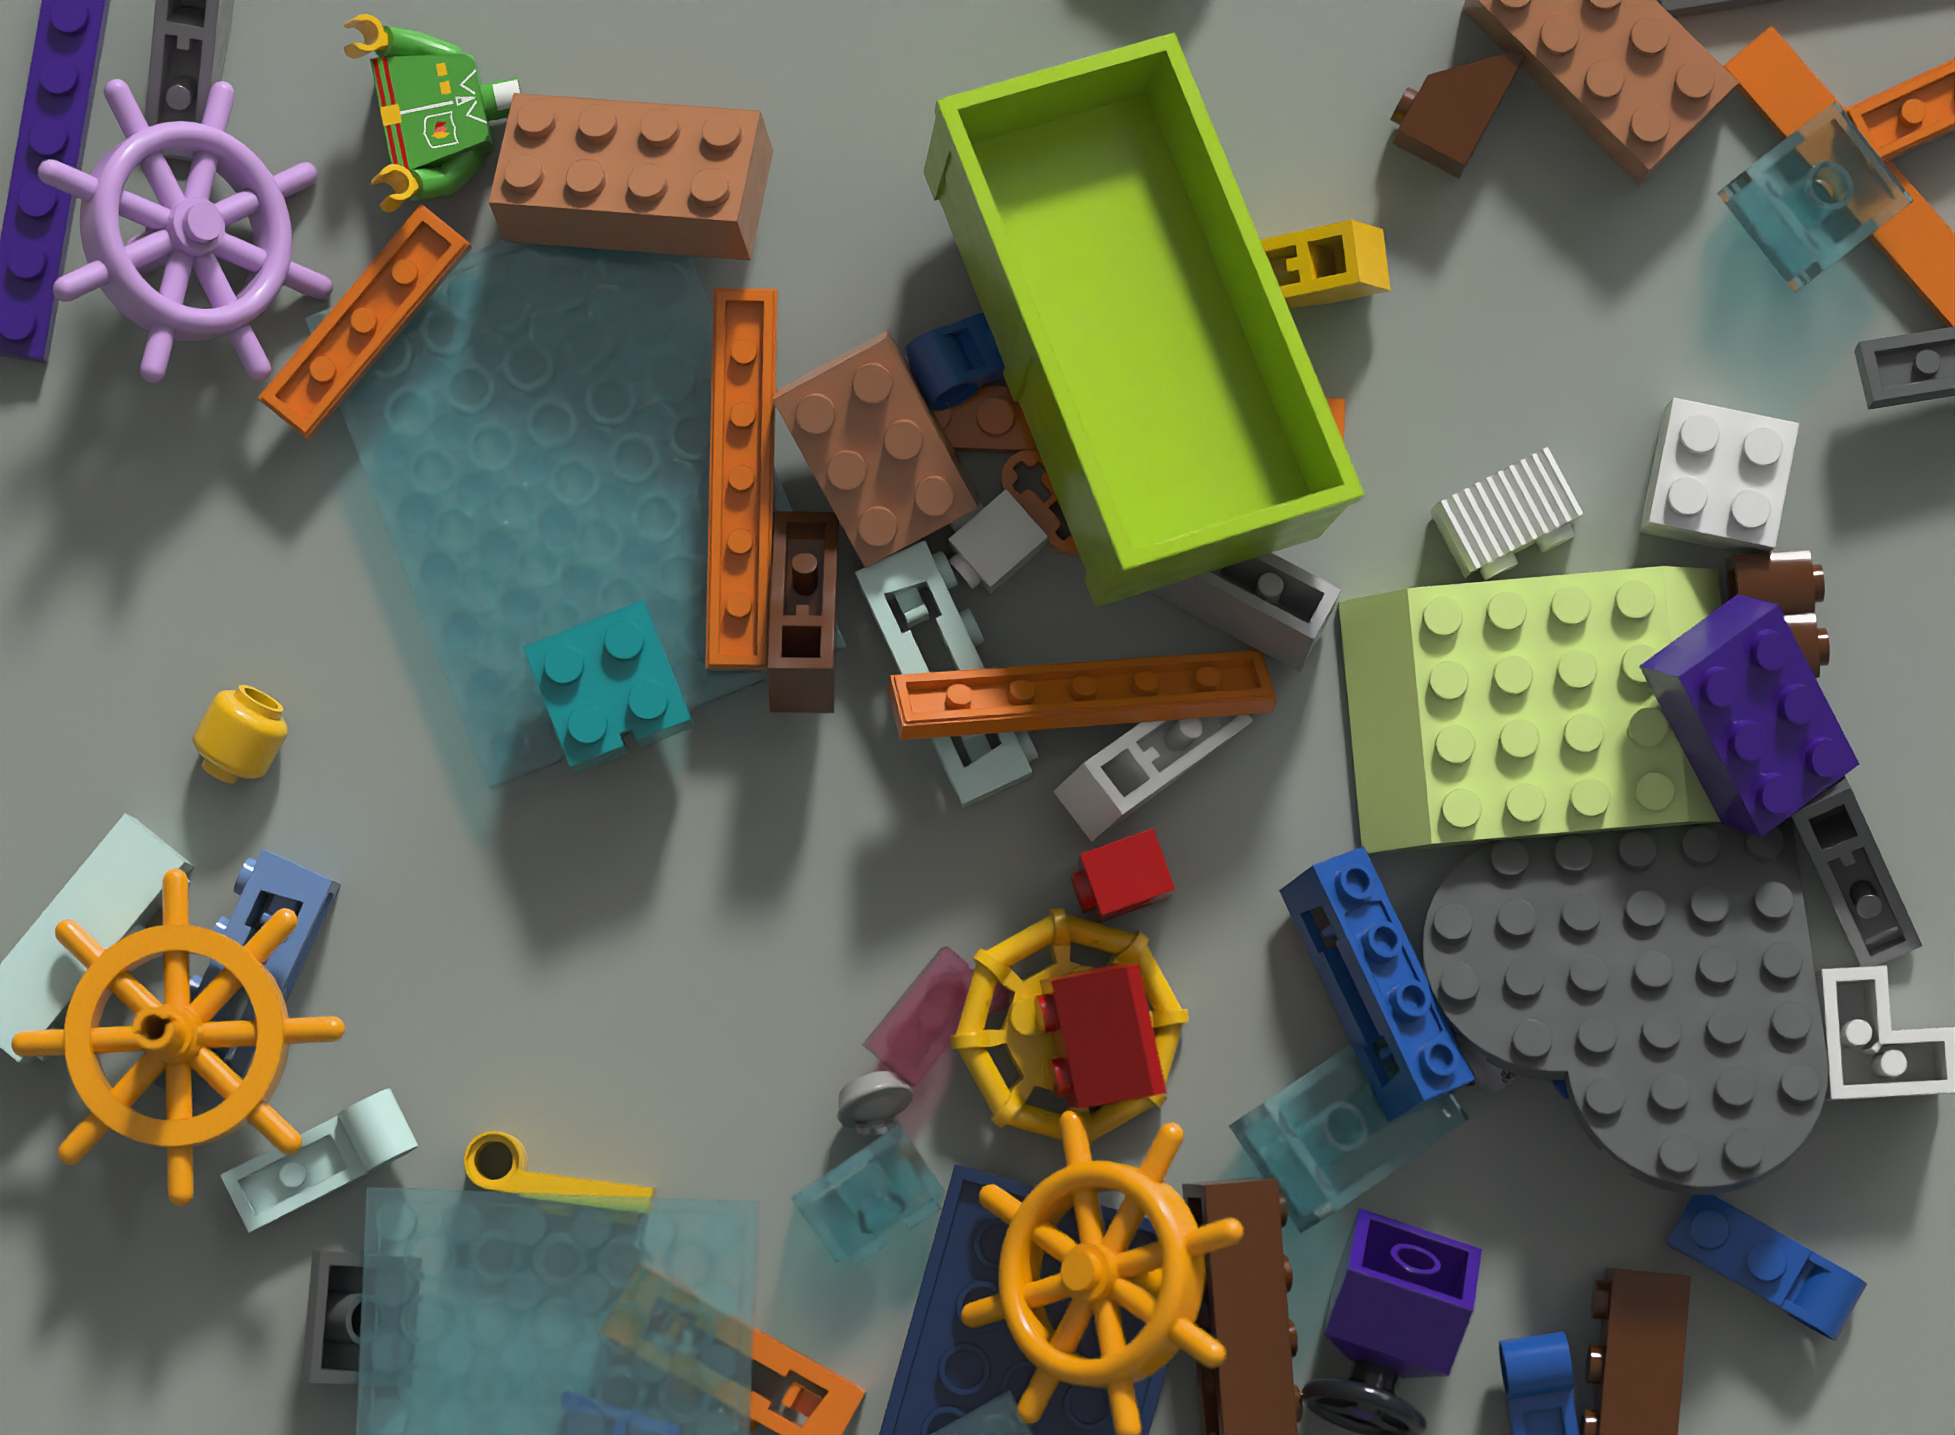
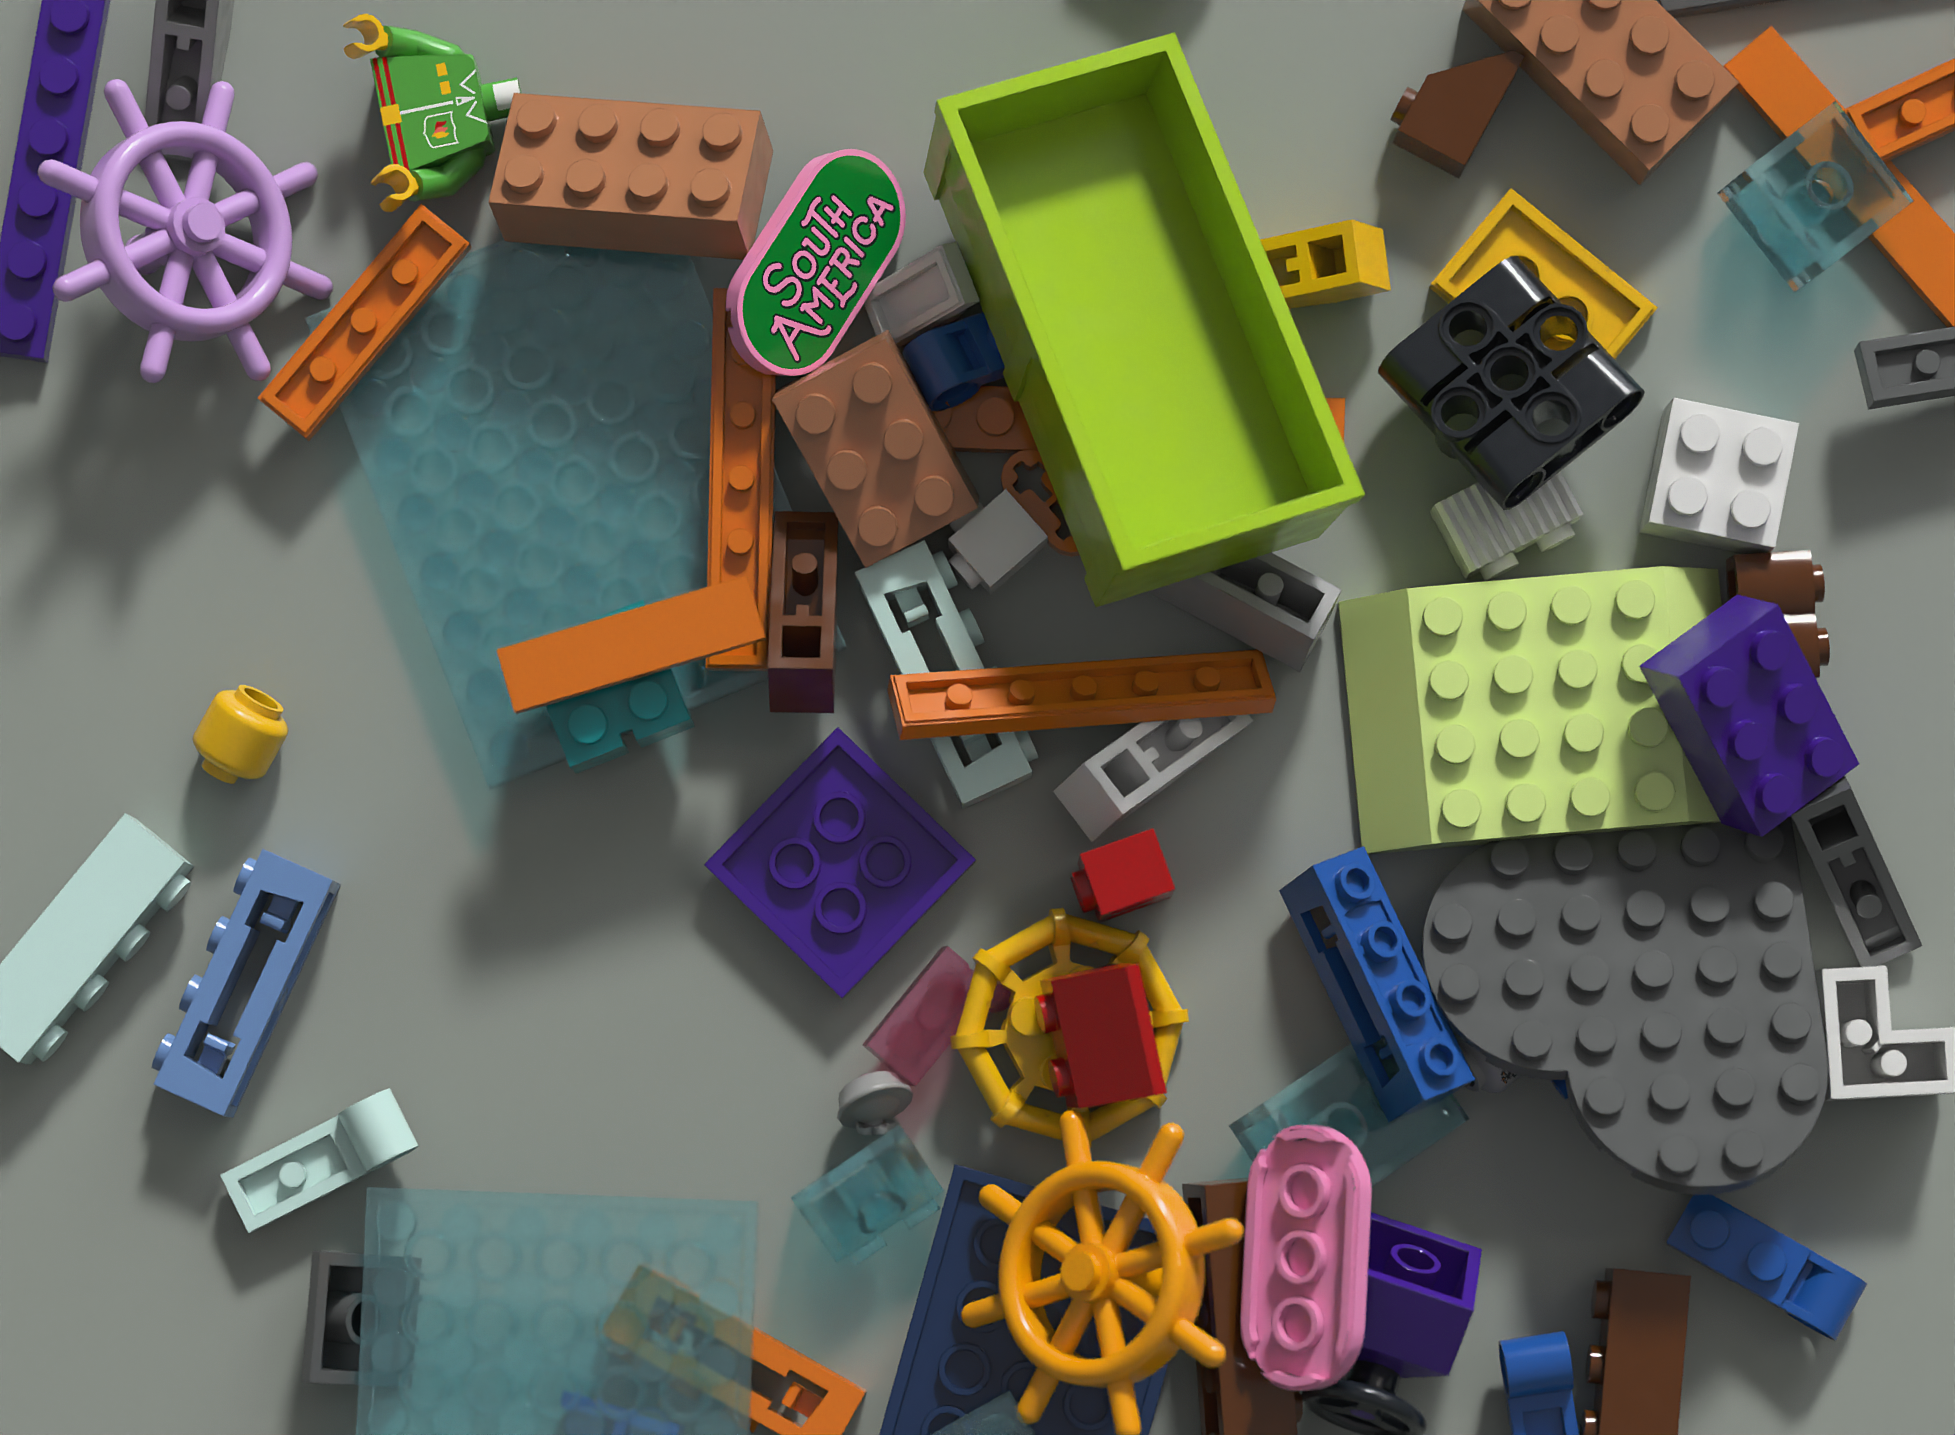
(177, 1036): light orange piece -> none
(523, 1181): yellow plate -> none
(631, 644): none -> orange tile
(815, 263): none -> tile
(840, 862): none -> dark purple plate
(922, 295): none -> white tile
(1306, 1257): none -> bright pink tile
(1564, 266): none -> yellow tile
(1571, 385): none -> black connector

